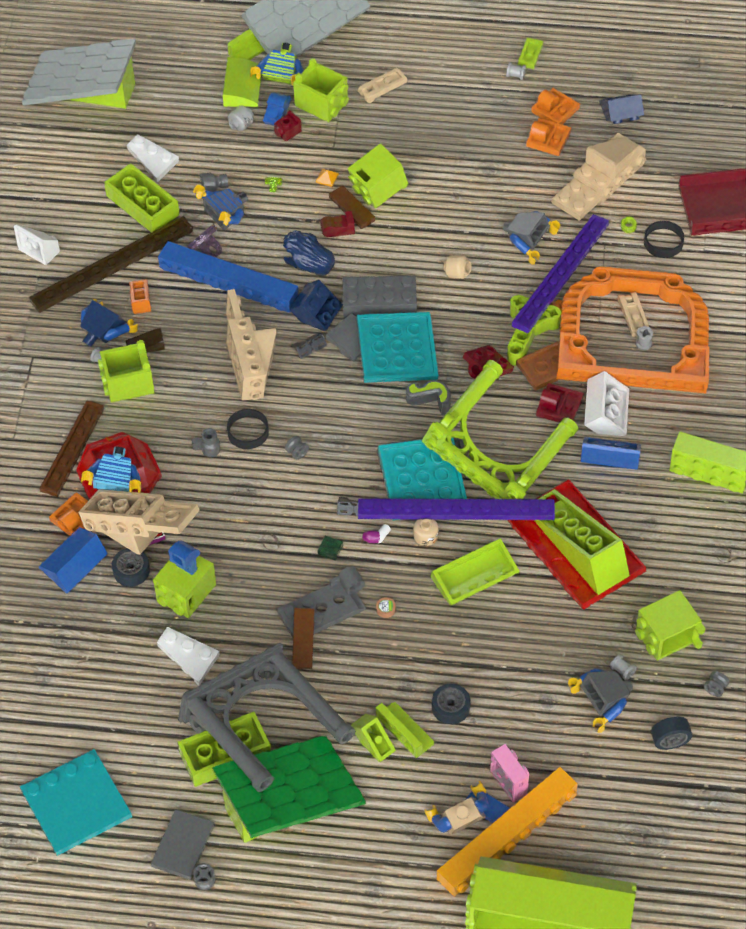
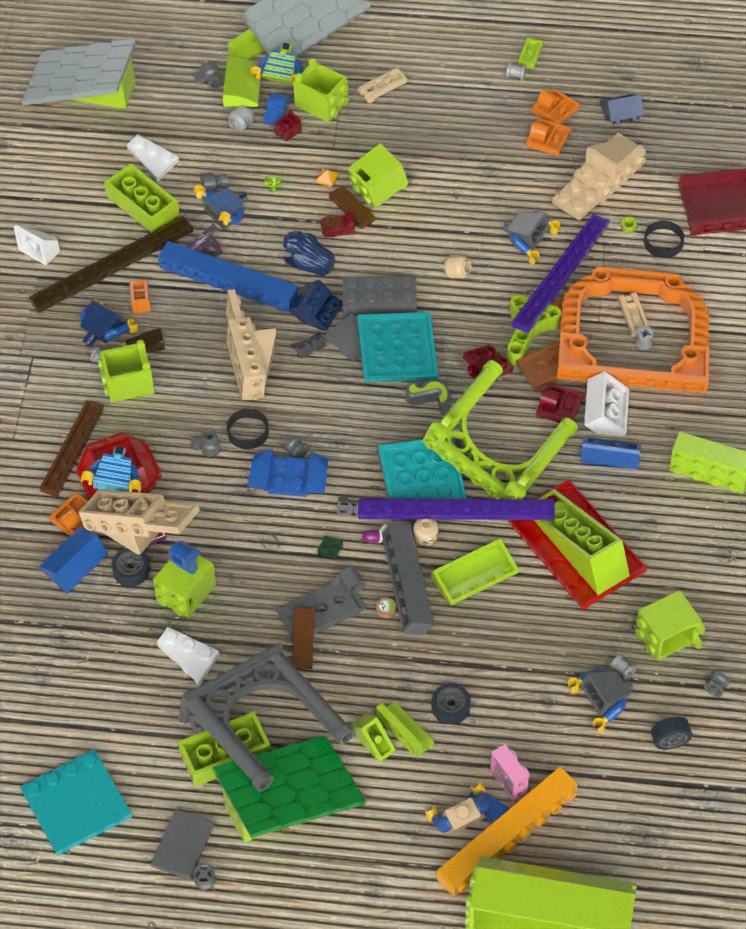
(210, 73): none -> dark grey piece
(288, 474): none -> blue piece
(407, 579): none -> dark grey brick

